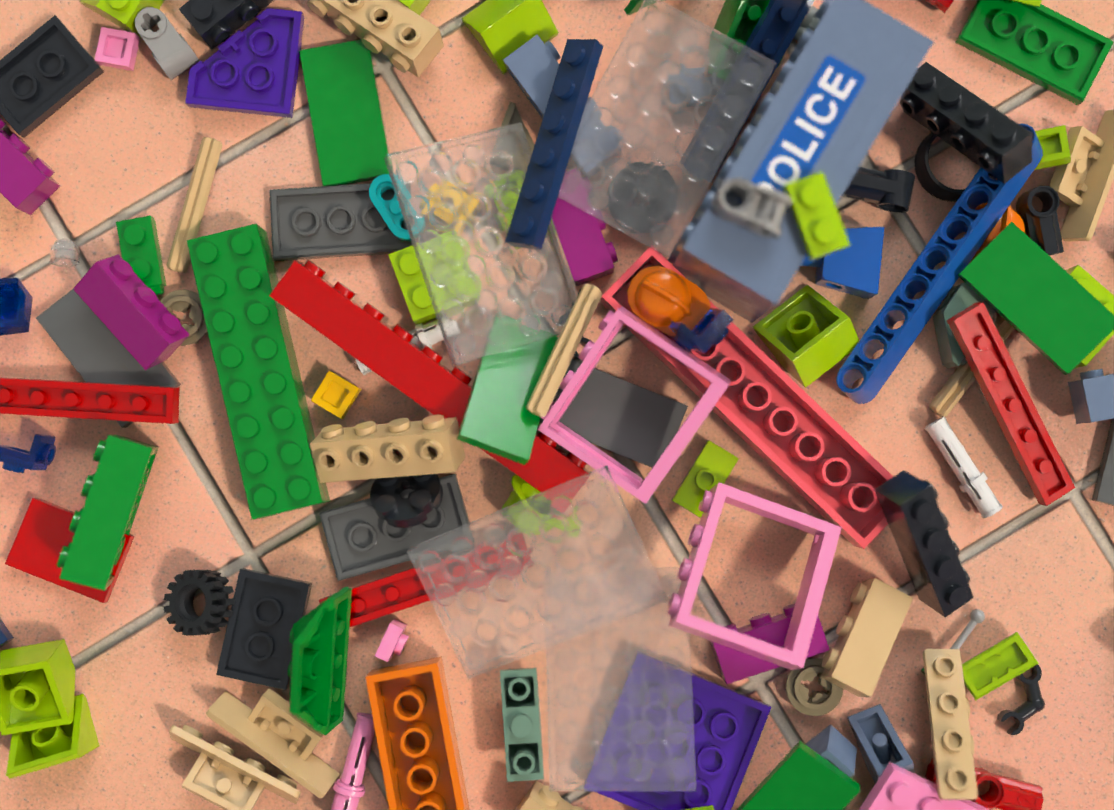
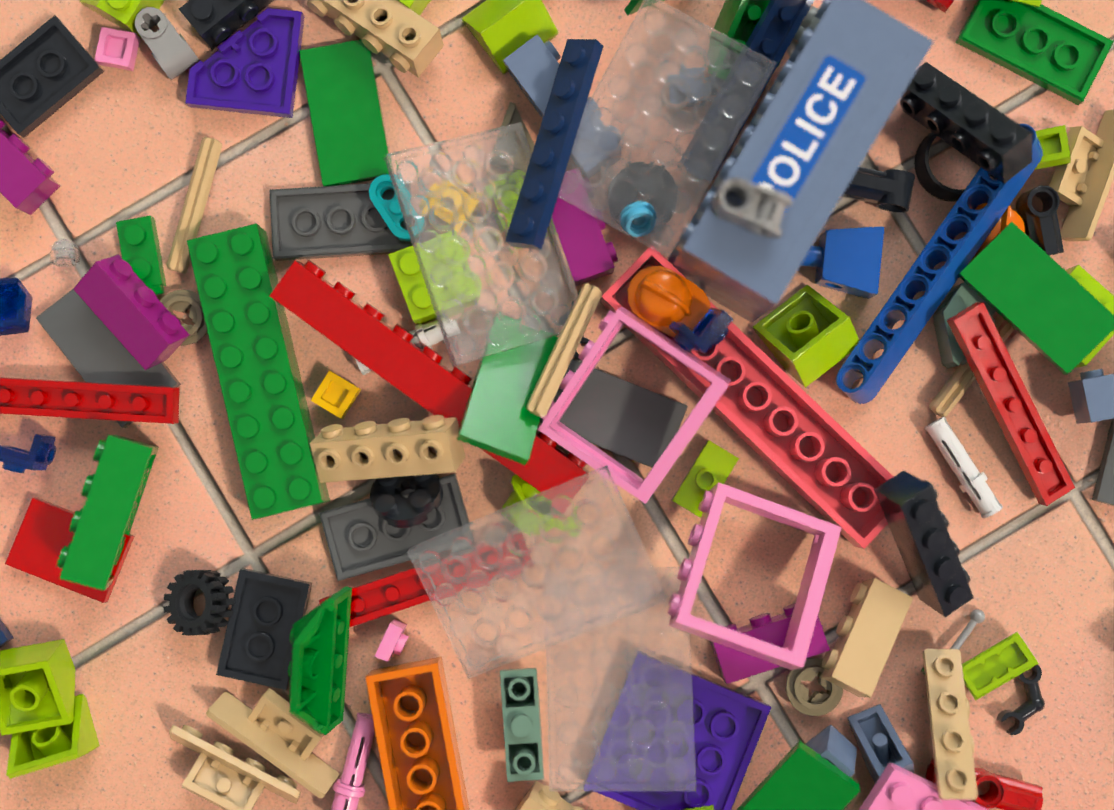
(638, 218): none -> medium azure plate
(816, 216): lime plate -> none

